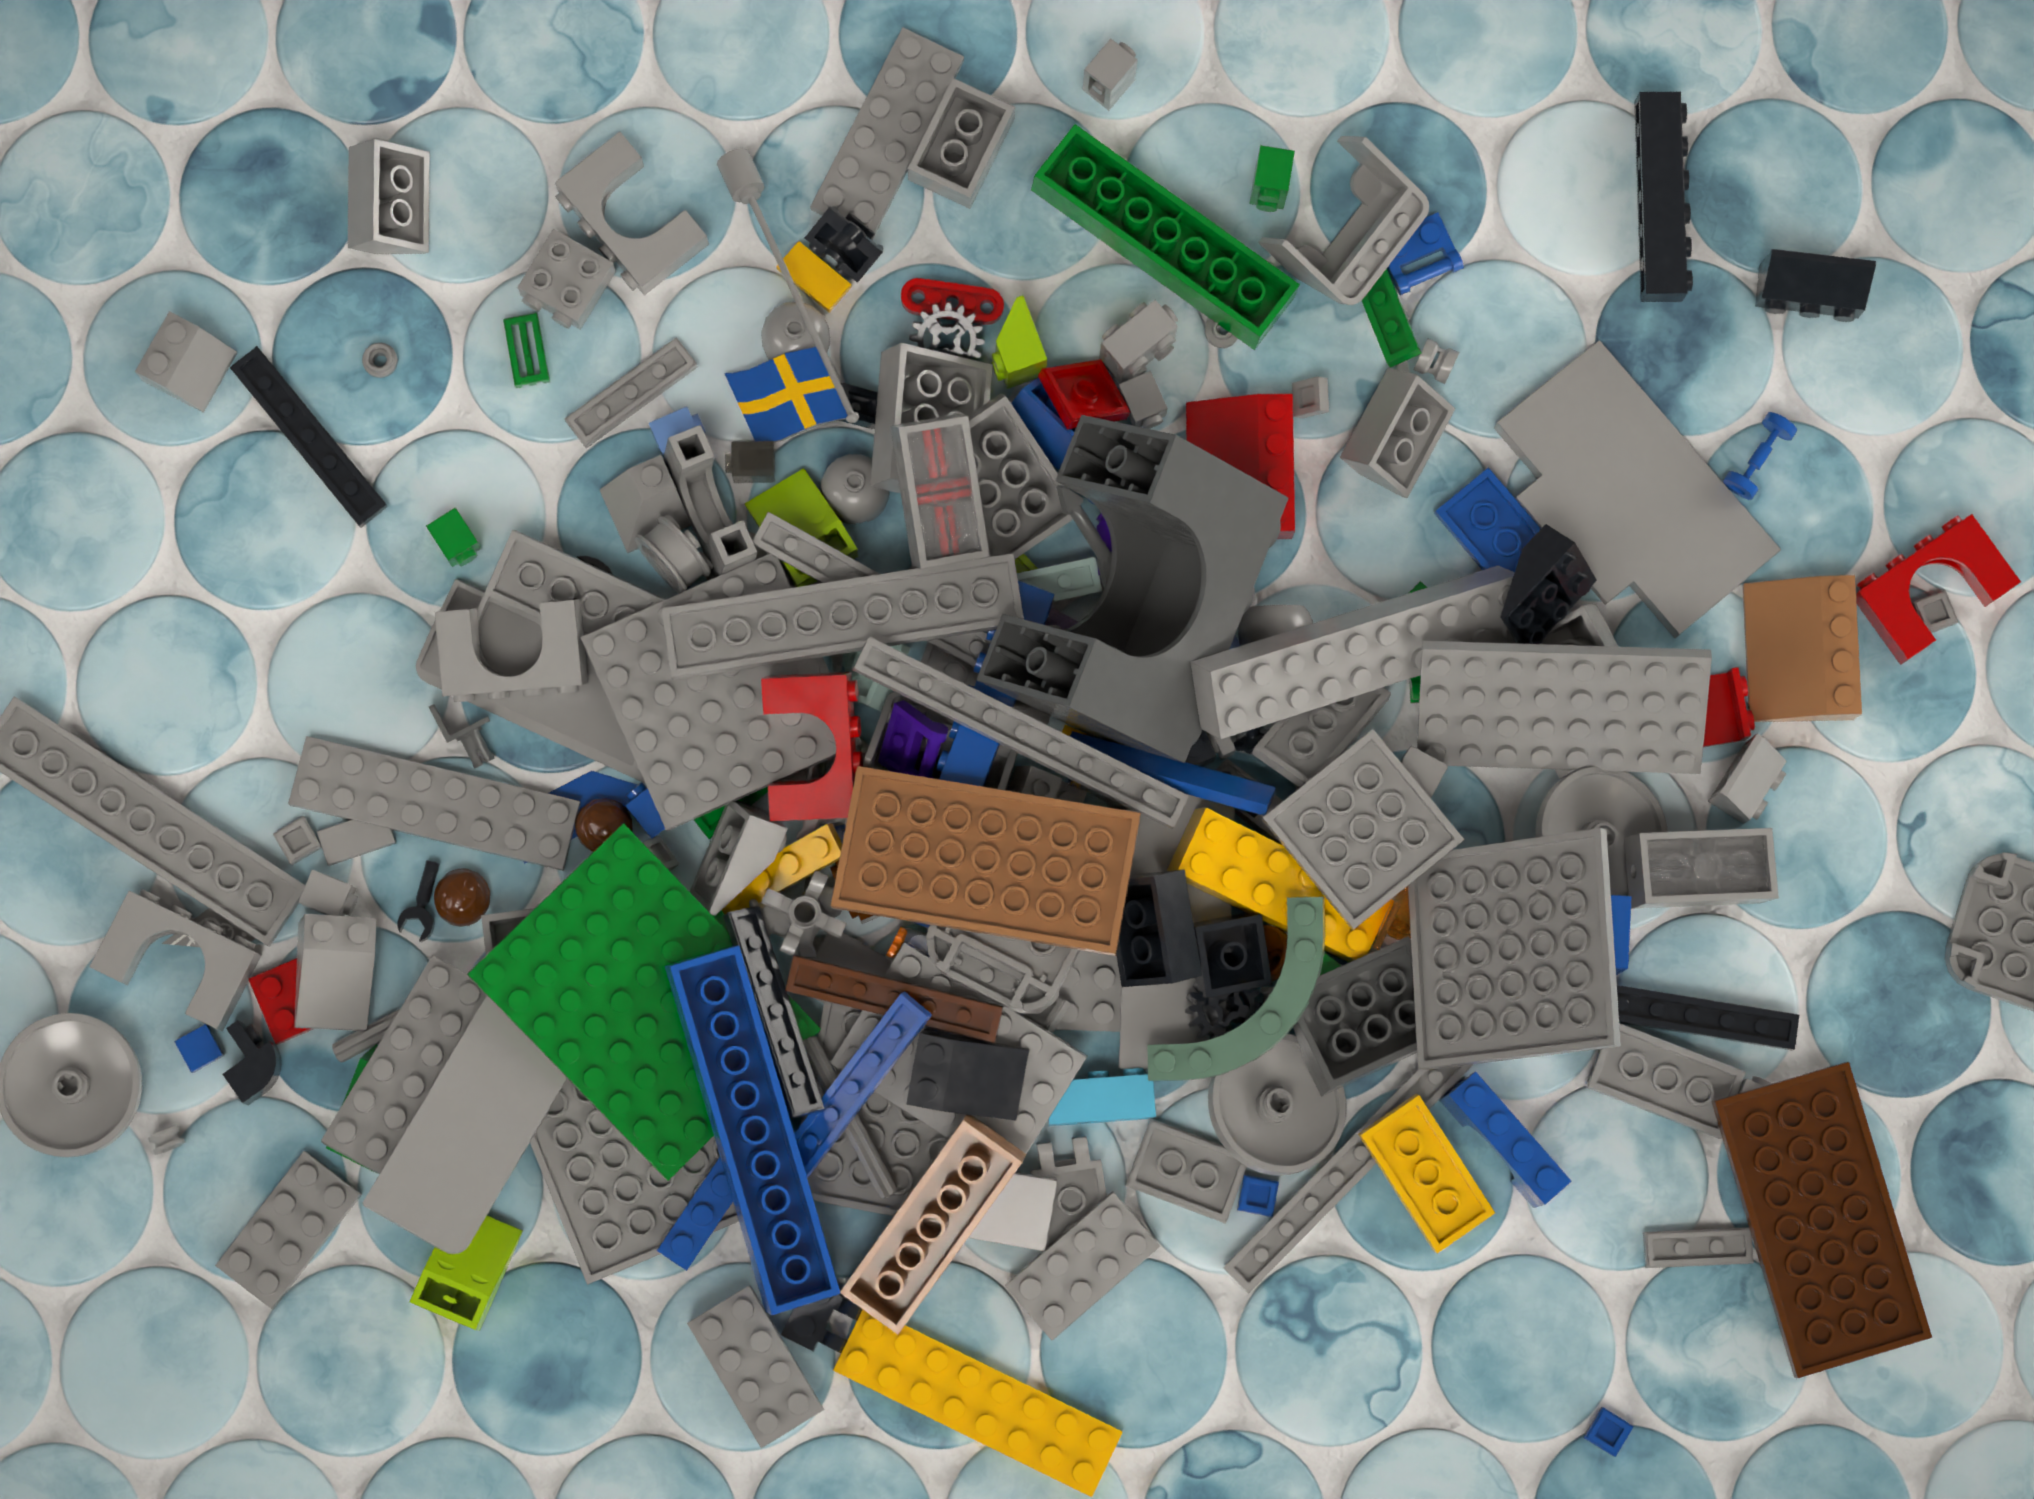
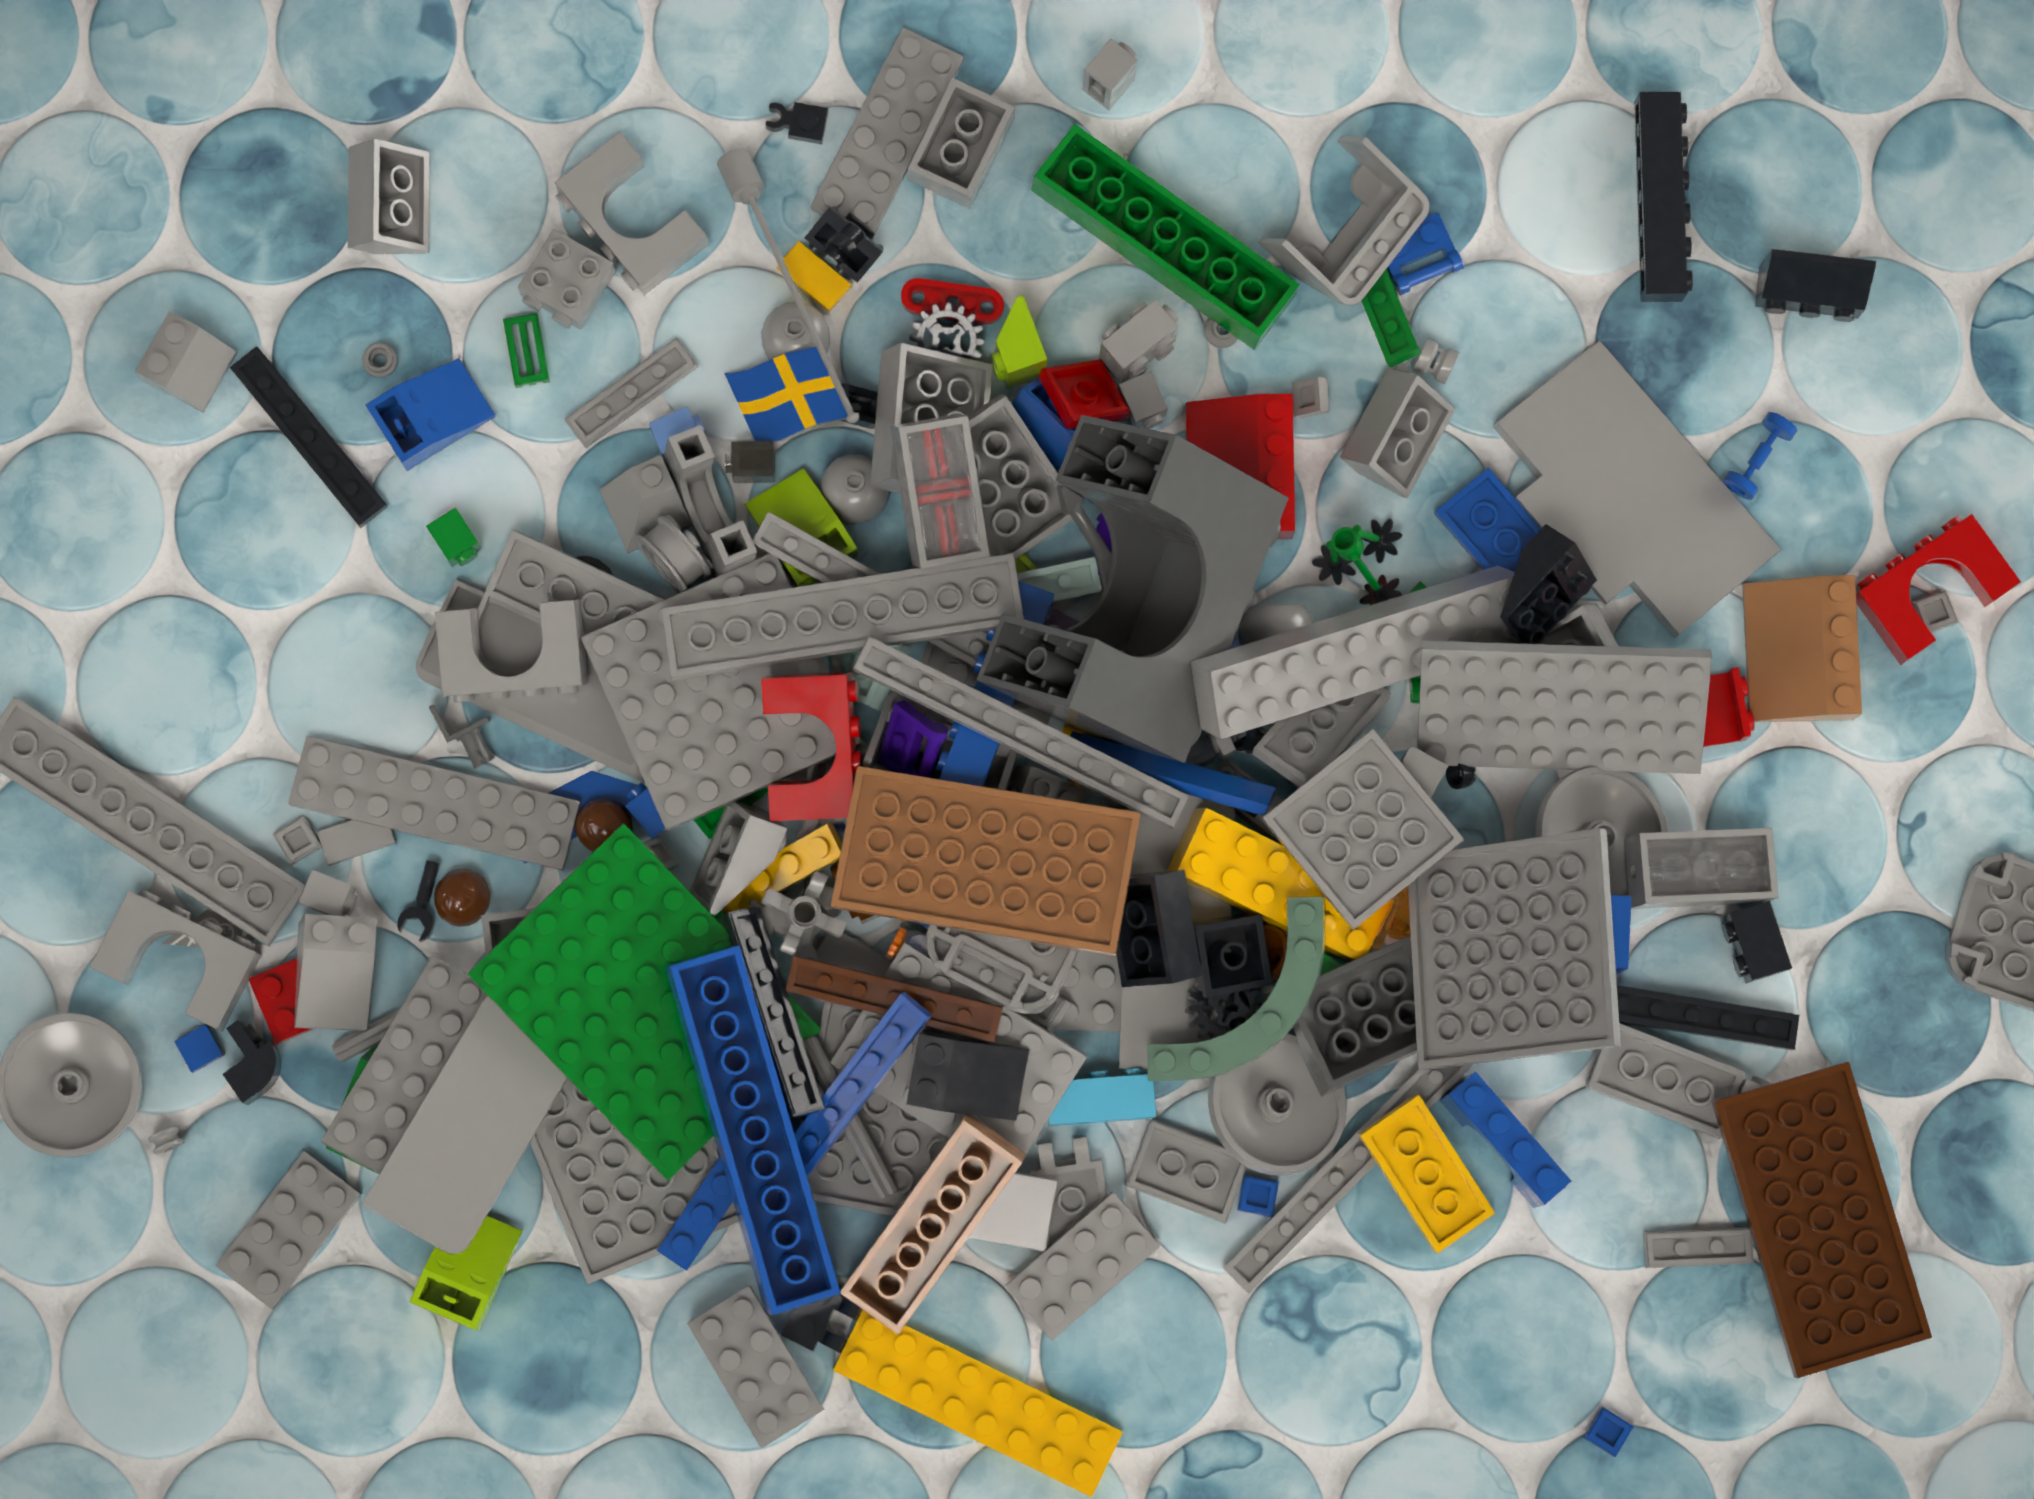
(430, 412): none -> blue slope
(804, 123): none -> black plate
(1271, 178): green brick -> none
(1348, 546): none -> black plant
(1457, 781): none -> black hinge
(1749, 779): light grey slope -> none
(1756, 942): none -> black brick

